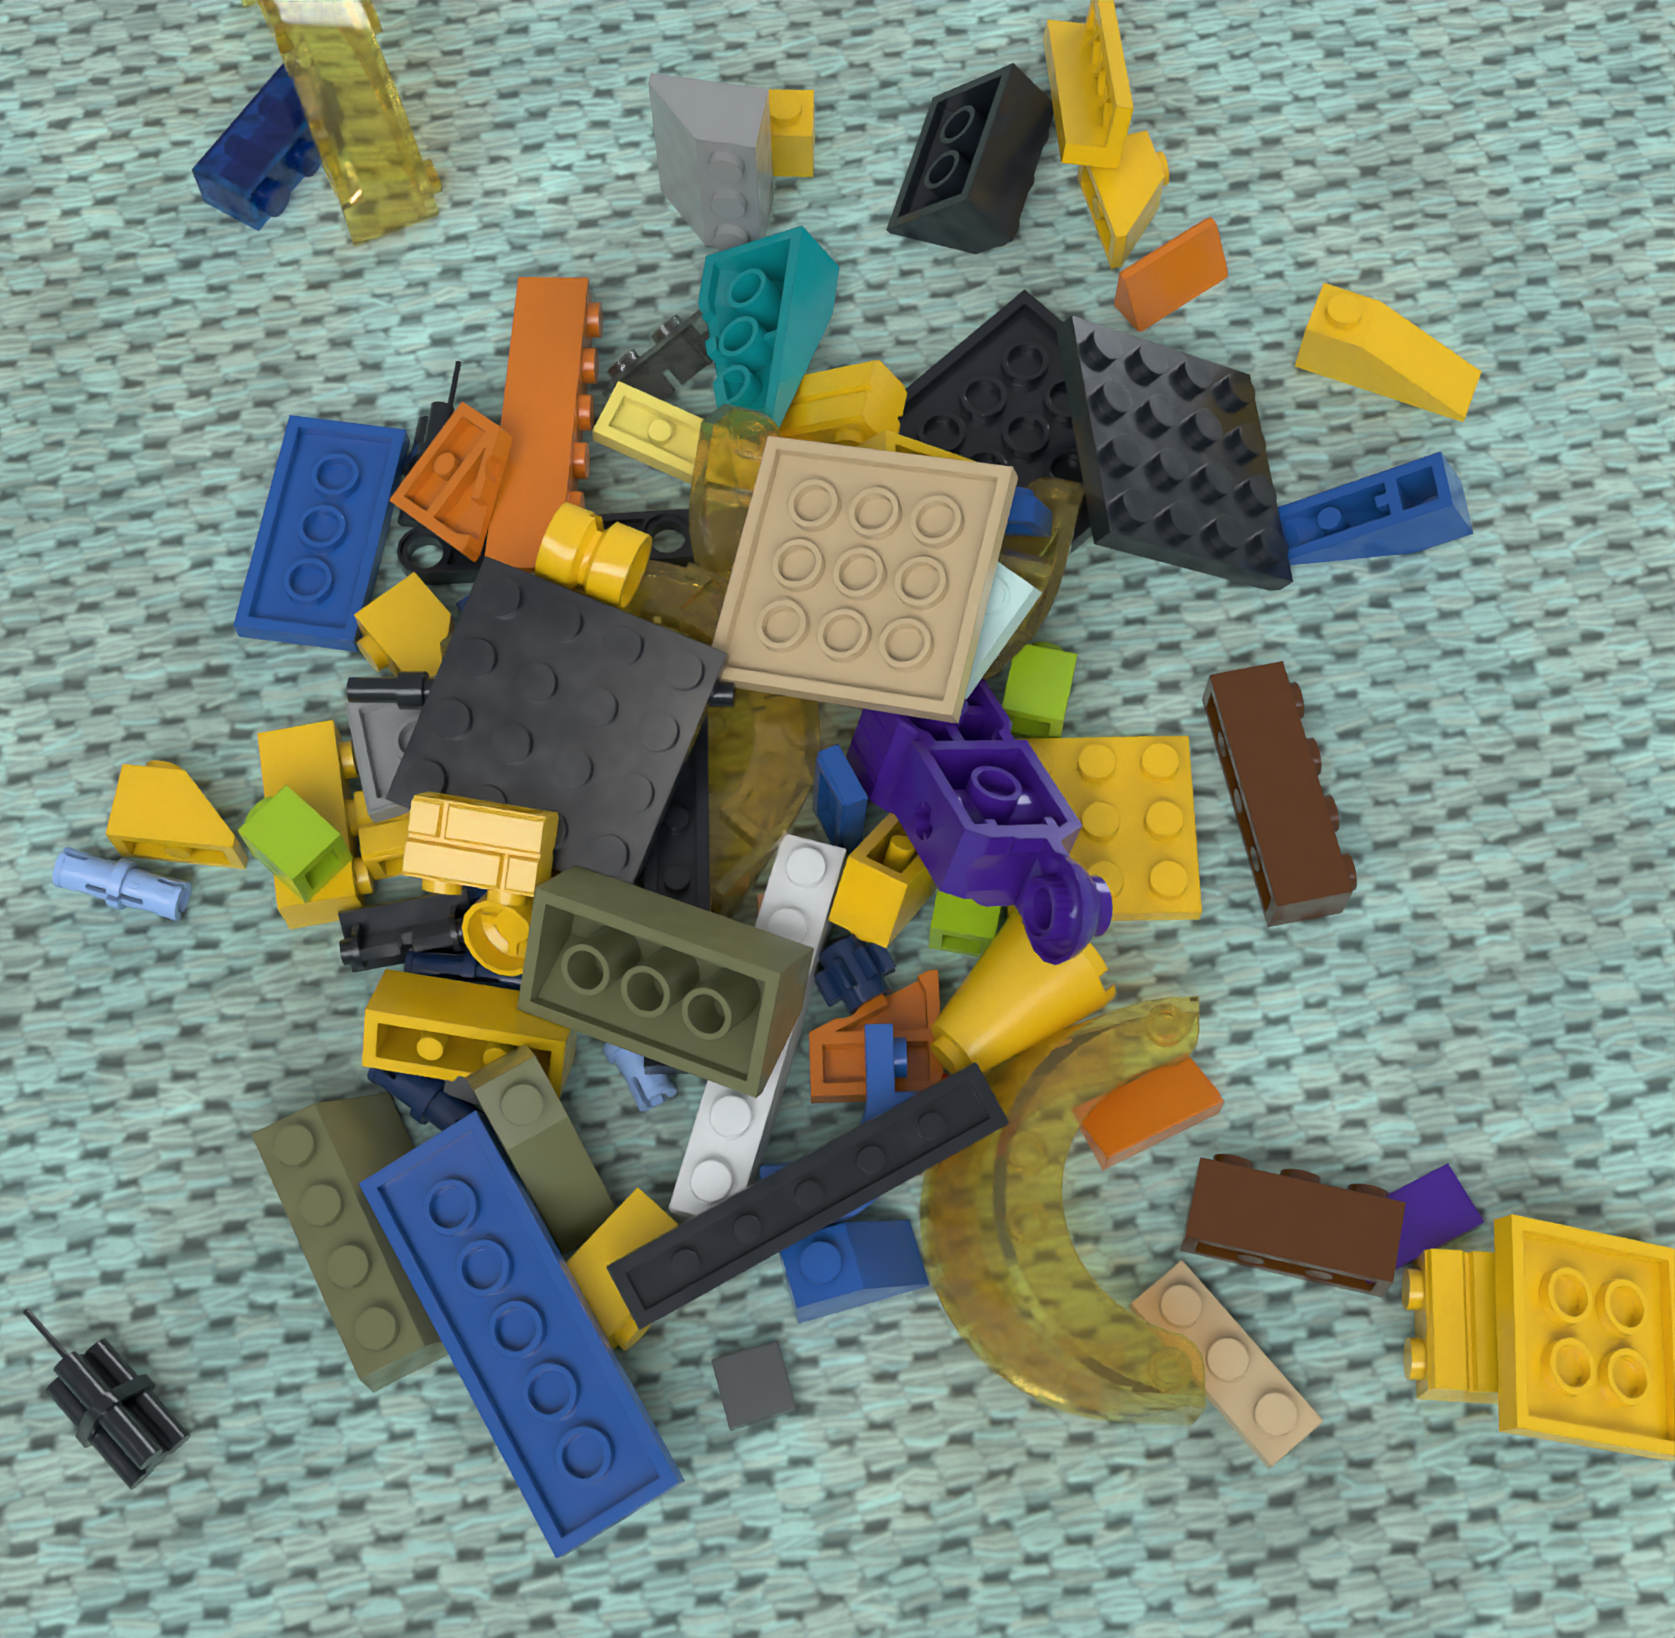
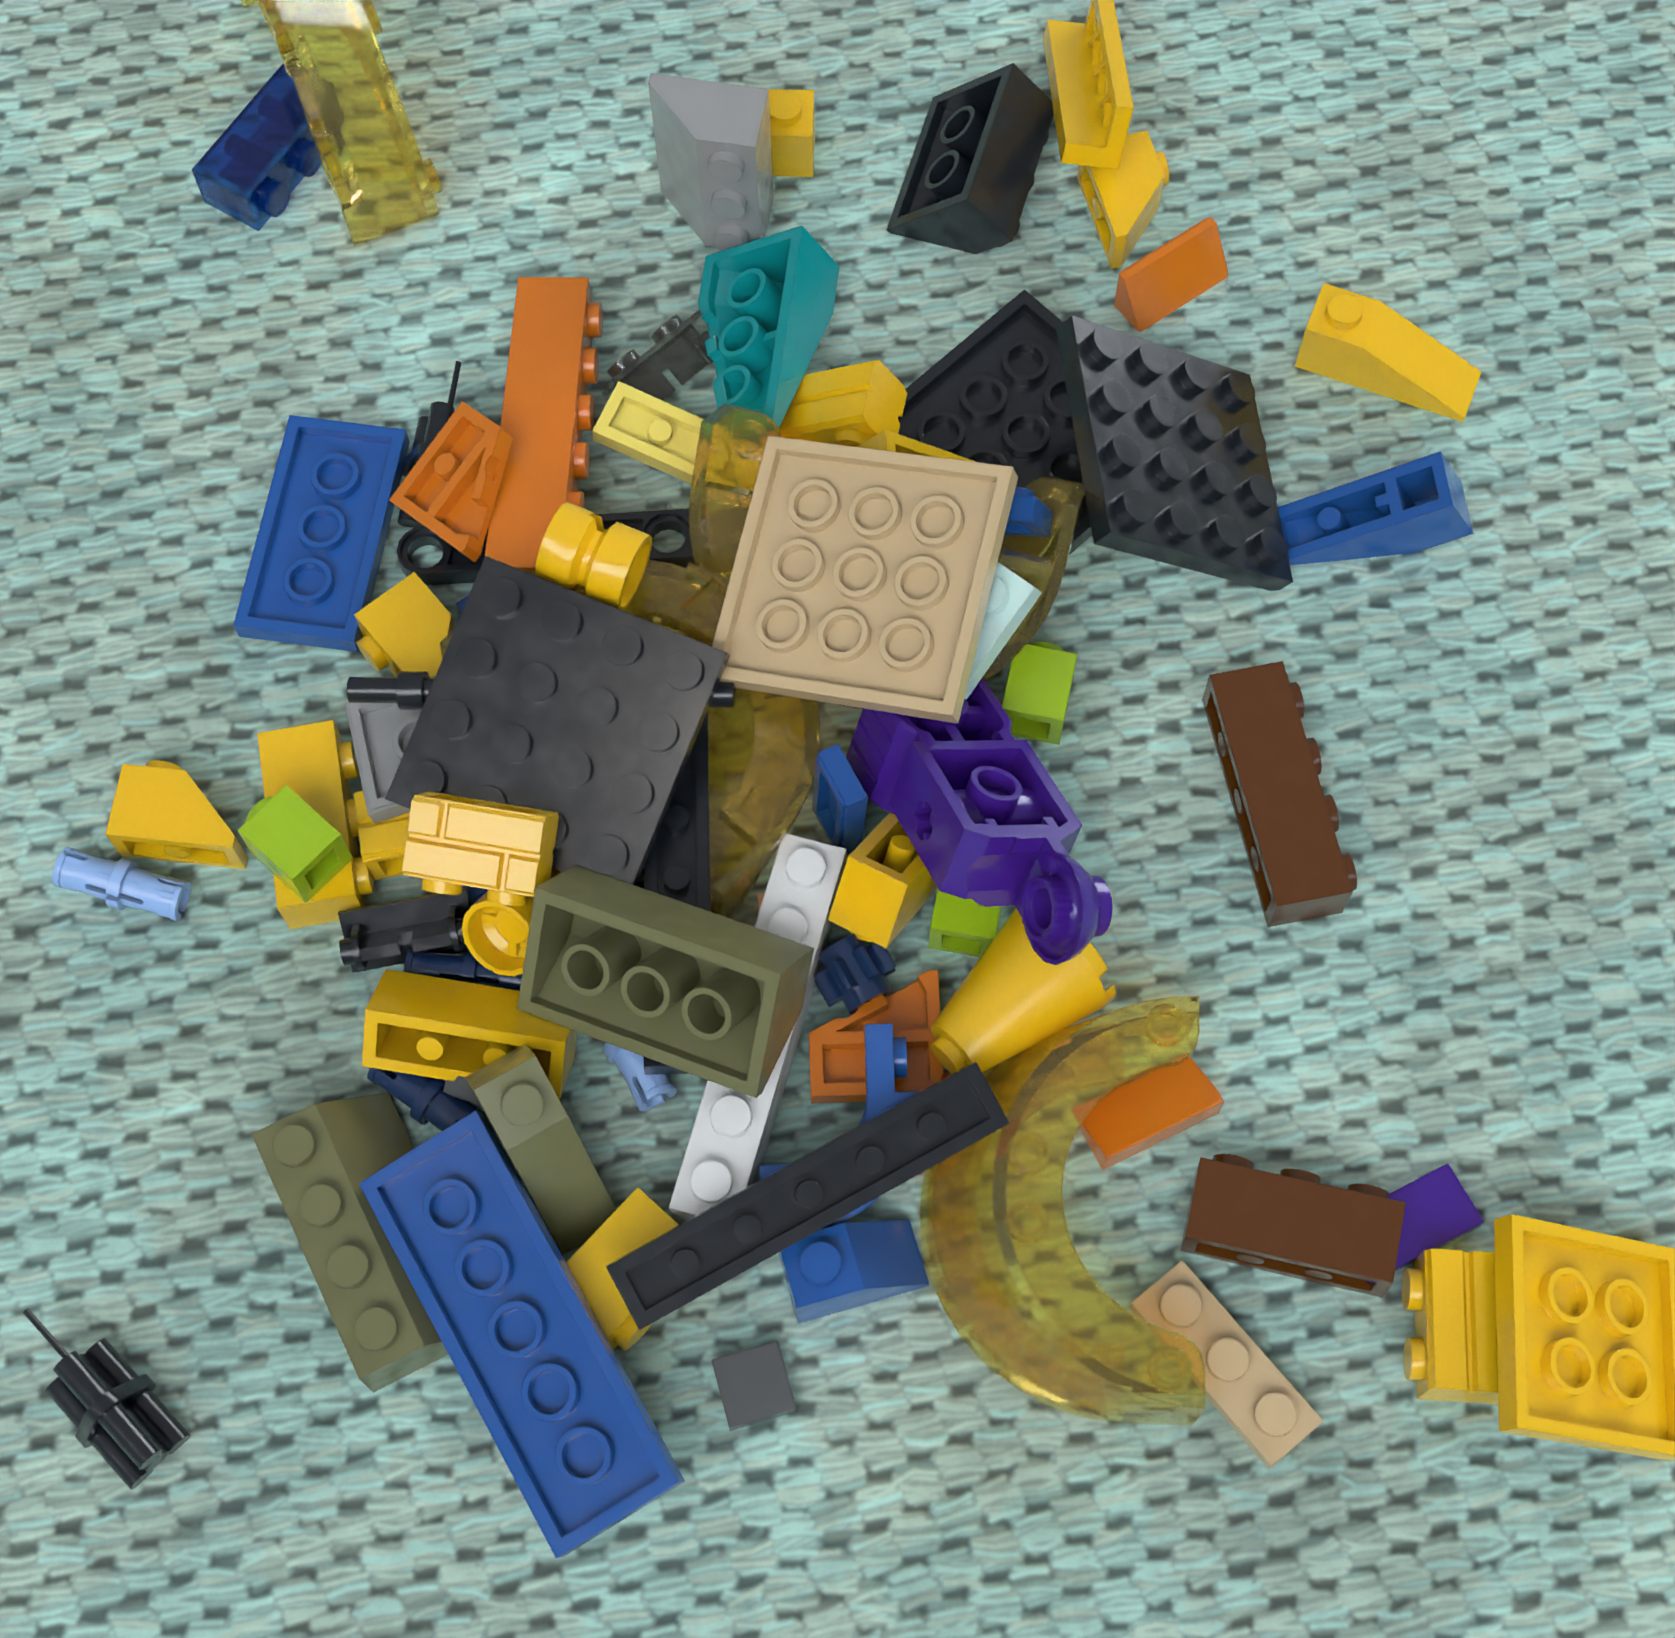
(1133, 818): yellow plate -> none

